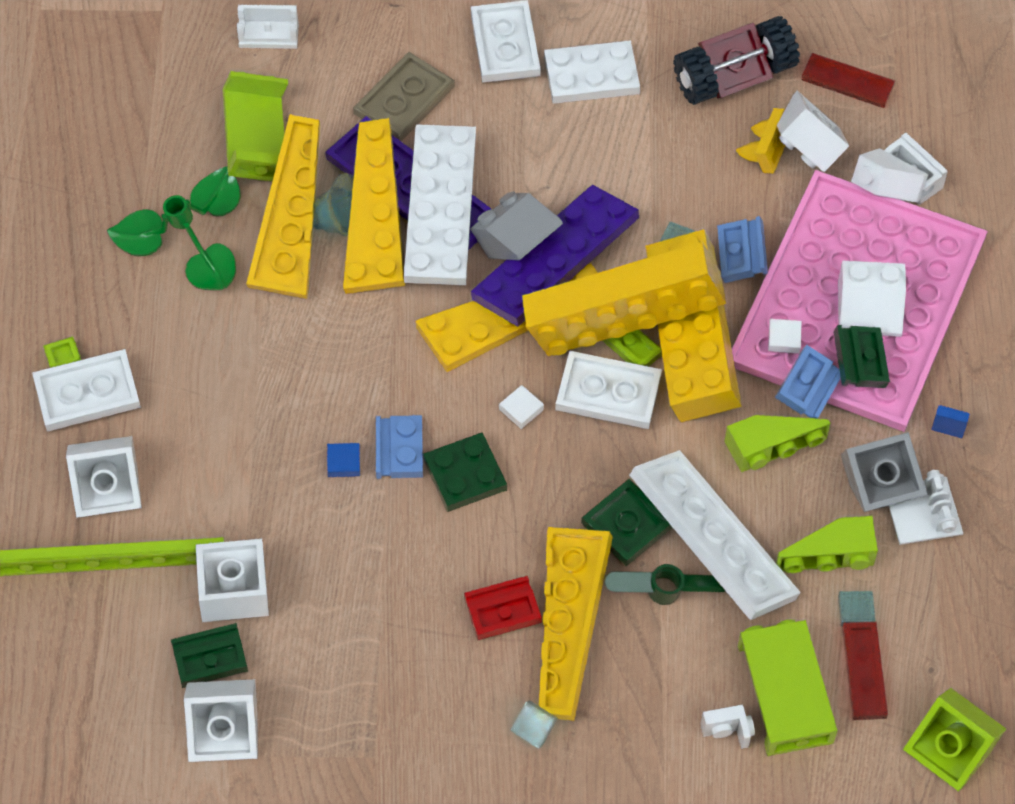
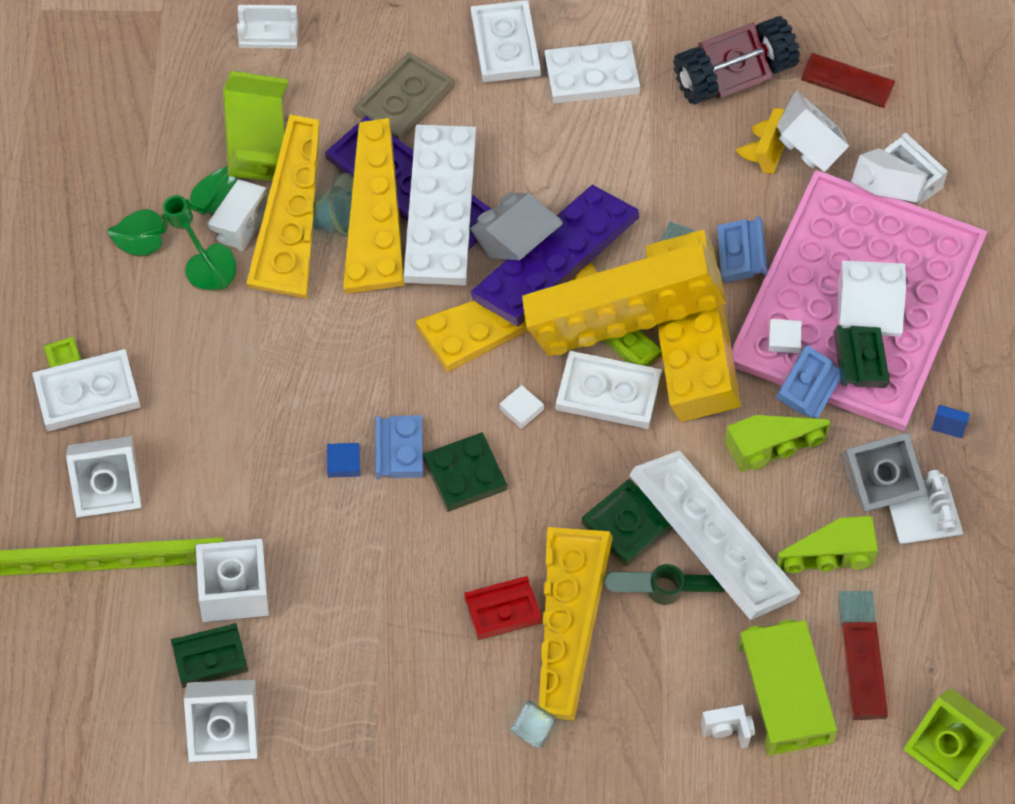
(240, 214): none -> white hinge

